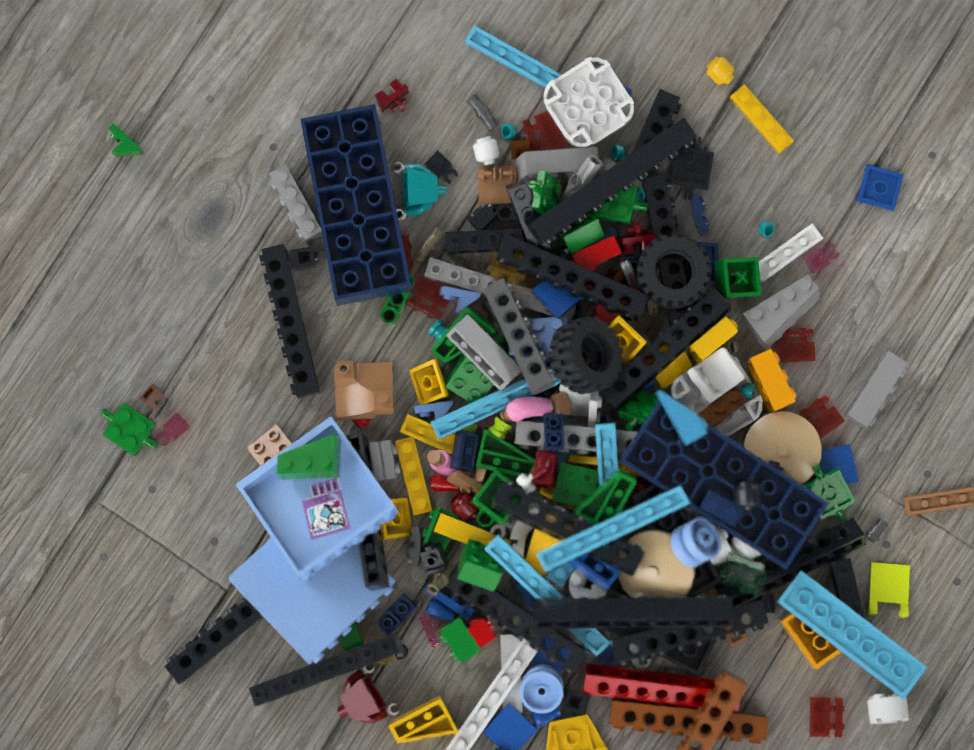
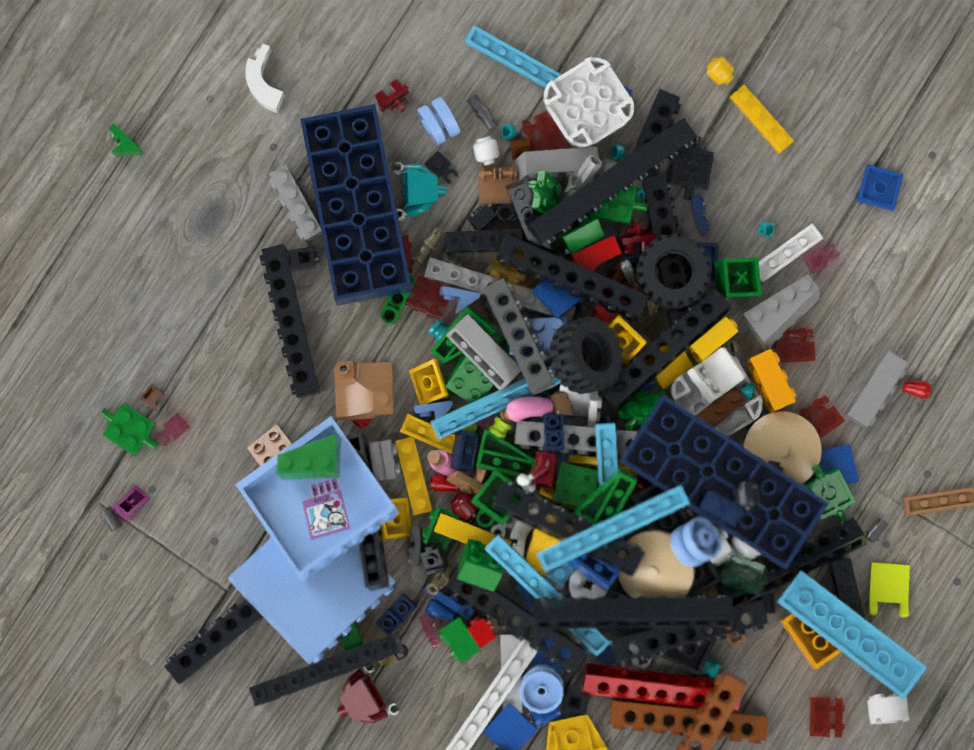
(110, 518): none -> dark grey pin
(131, 503): none -> magenta slope
(263, 93): none -> white arch
(424, 721): yellow wedge -> none
(437, 121): none -> light blue wheel
(685, 421): dark azure slope -> none
(711, 668): none -> teal wheel
(917, 388): none -> red cone

